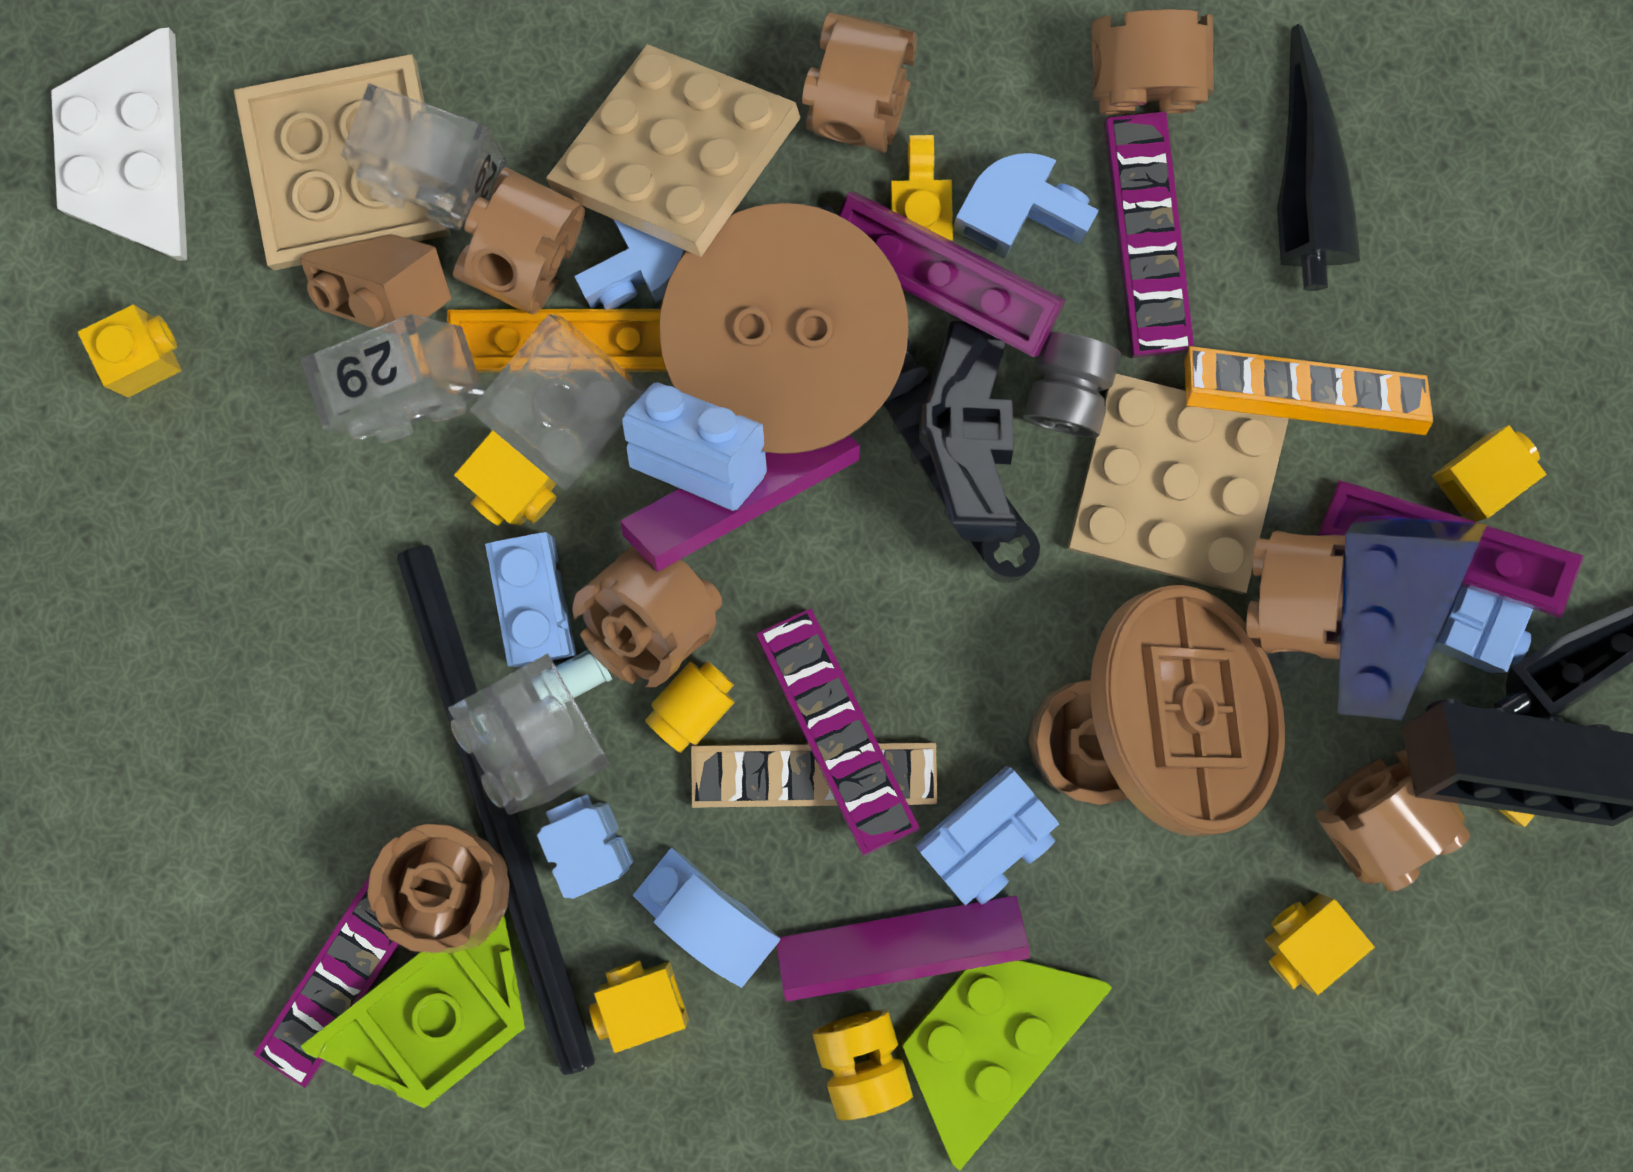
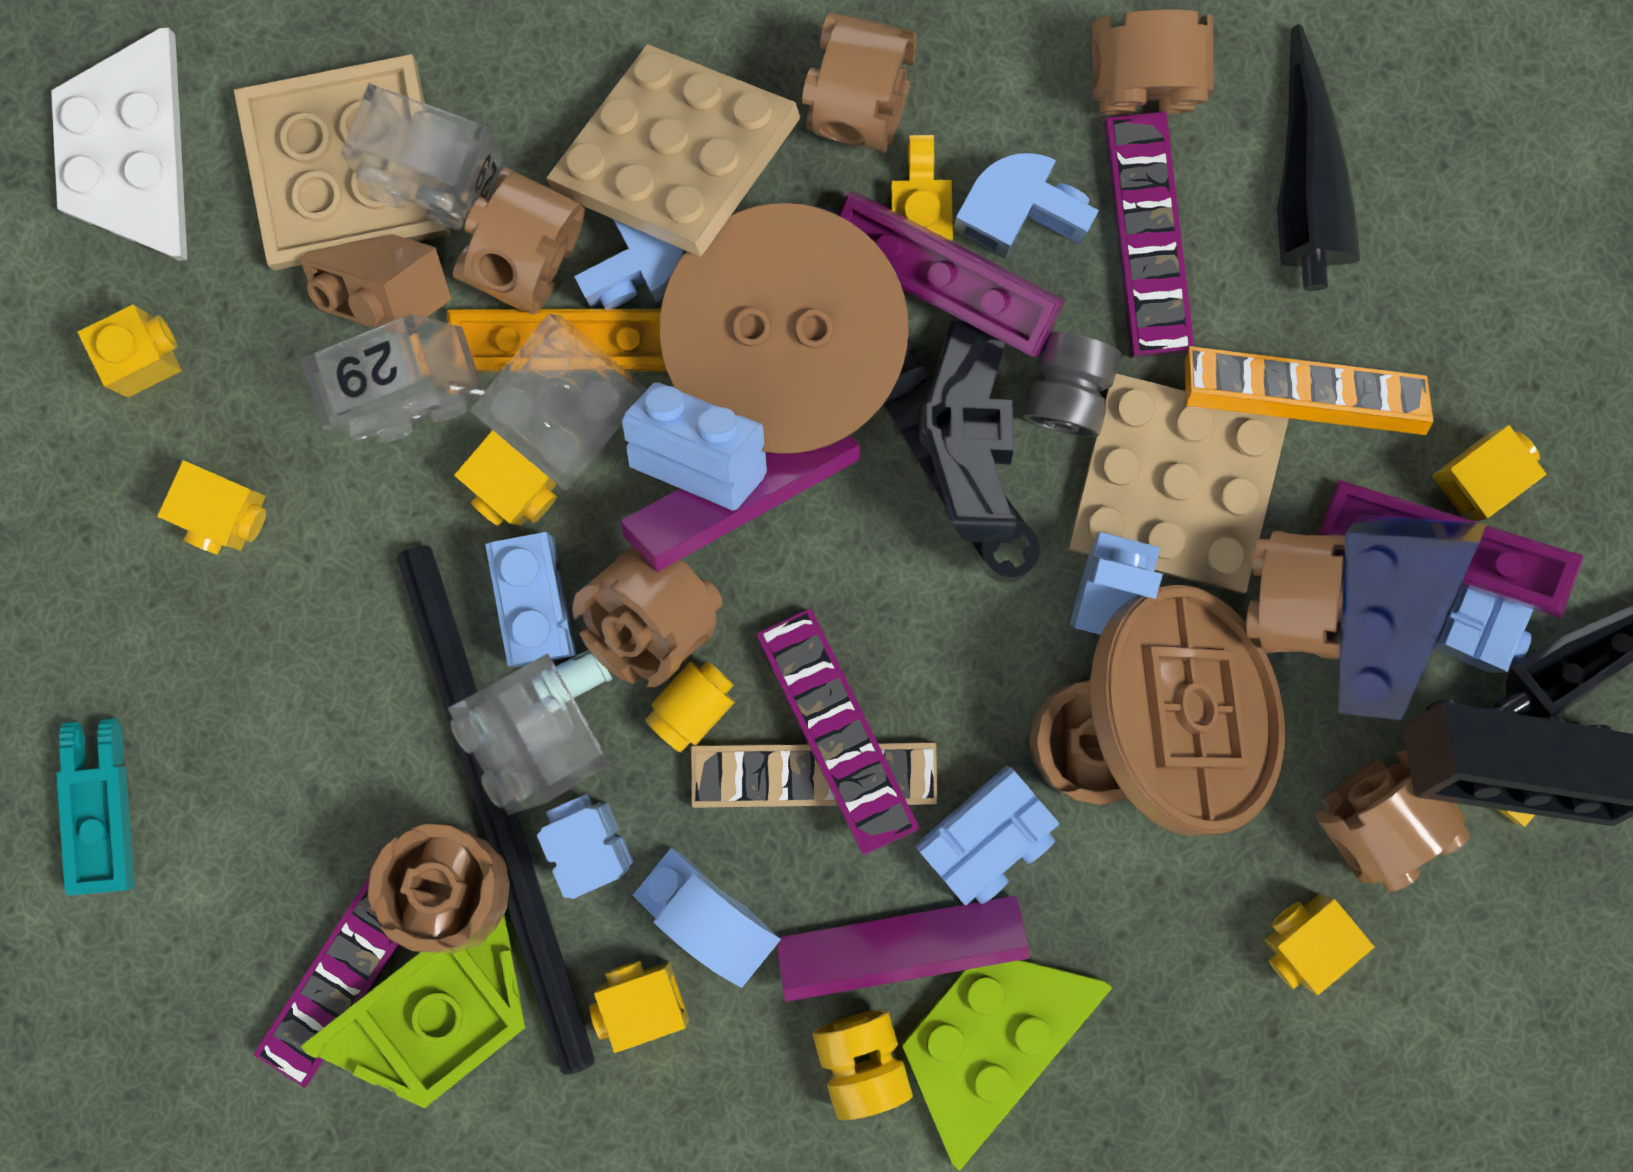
(94, 812): none -> teal hinge
(213, 509): none -> yellow brick
(1113, 575): none -> light blue brick

